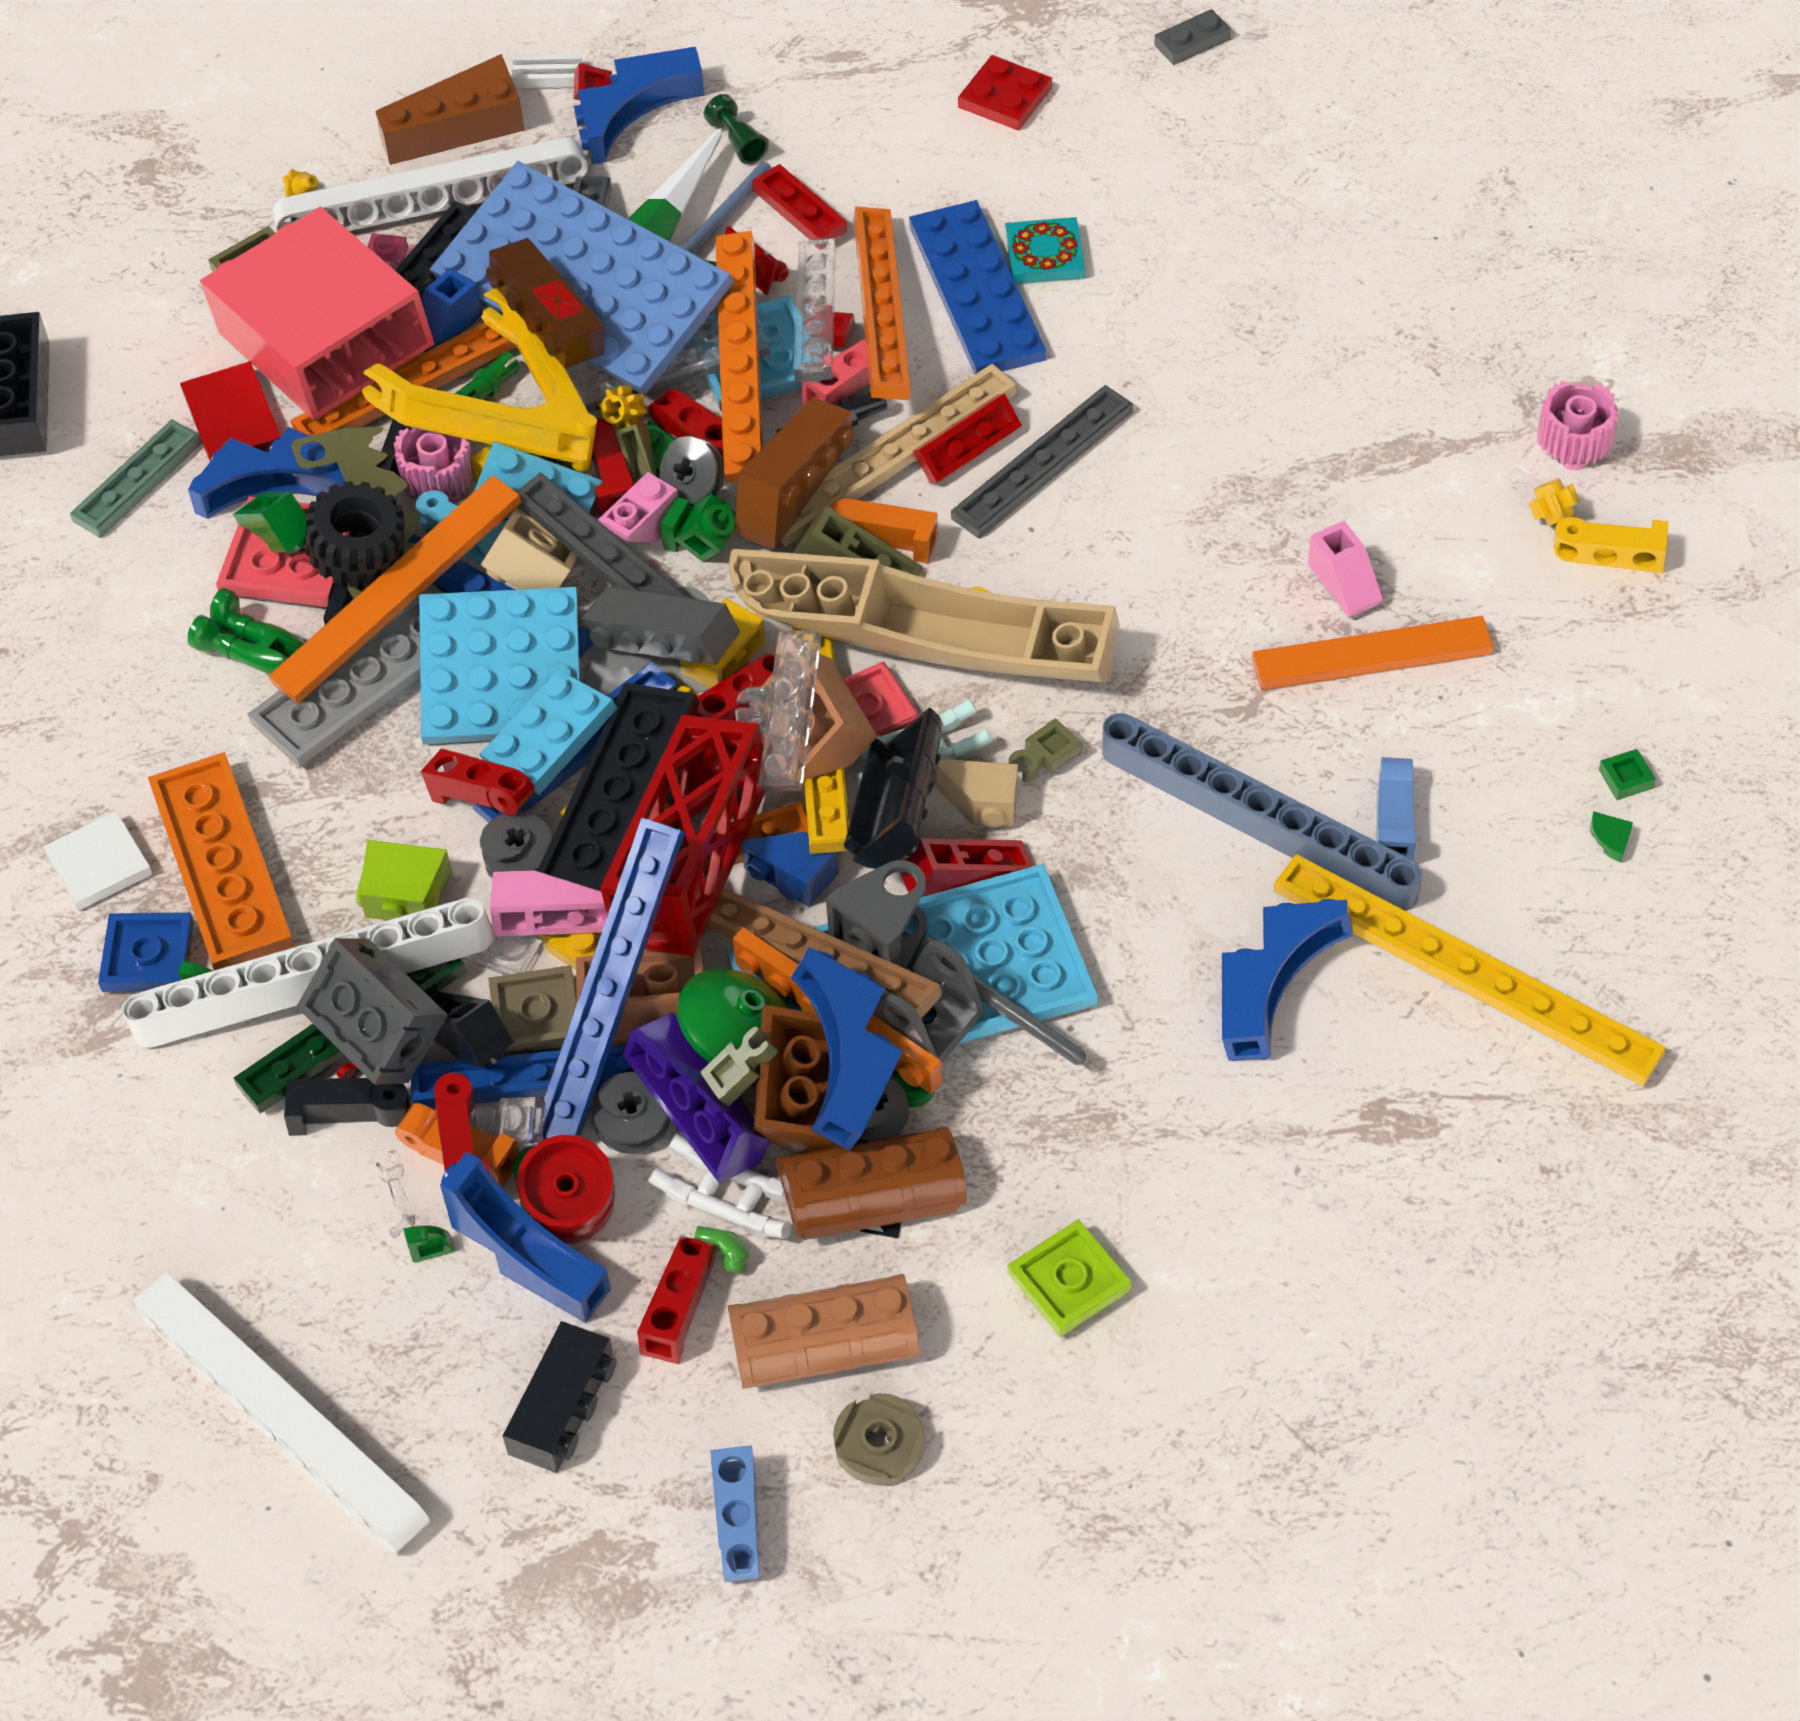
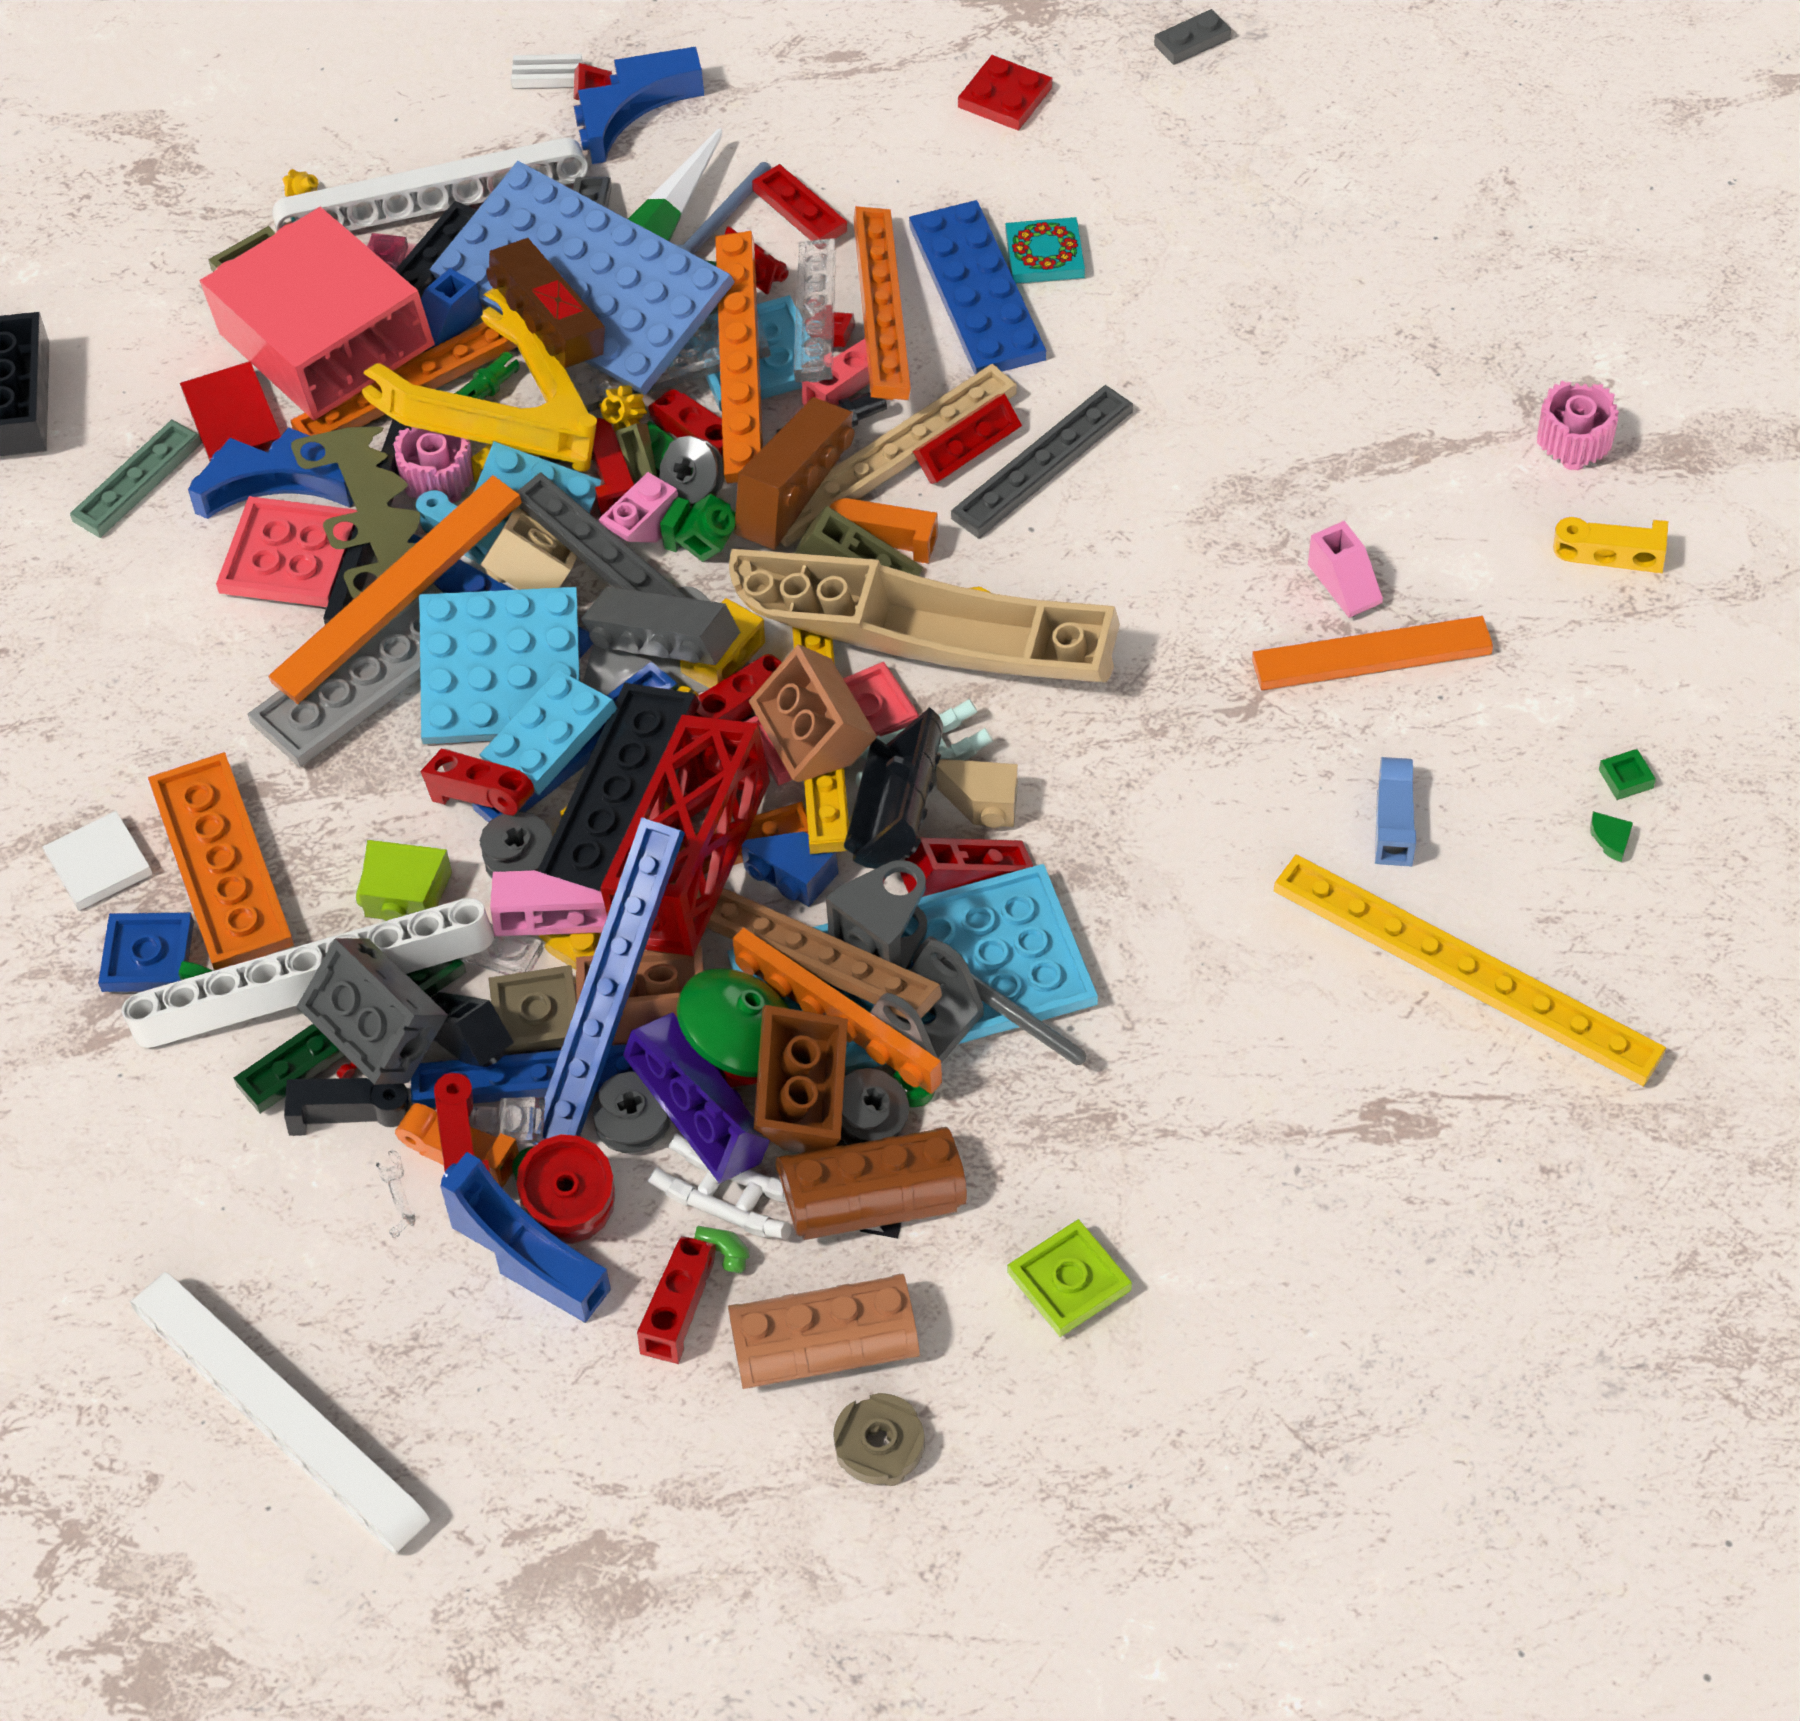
(271, 642): green piece -> none
(276, 520): green arch -> none
(354, 509): black tyre -> none
(428, 1242): green tile -> none
(452, 113): dark orange wedge -> none
(560, 1397): black brick -> none
(734, 1066): olive plate -> none
(736, 1512): medium blue leg -> none
(746, 140): dark green piece -> none
(785, 710): clear plate -> none
(857, 1059): blue arch -> none
(1047, 747): olive plate -> none
(1201, 783): sand blue beam -> none
(1257, 978): blue arch -> none
(1553, 501): yellow gear -> none

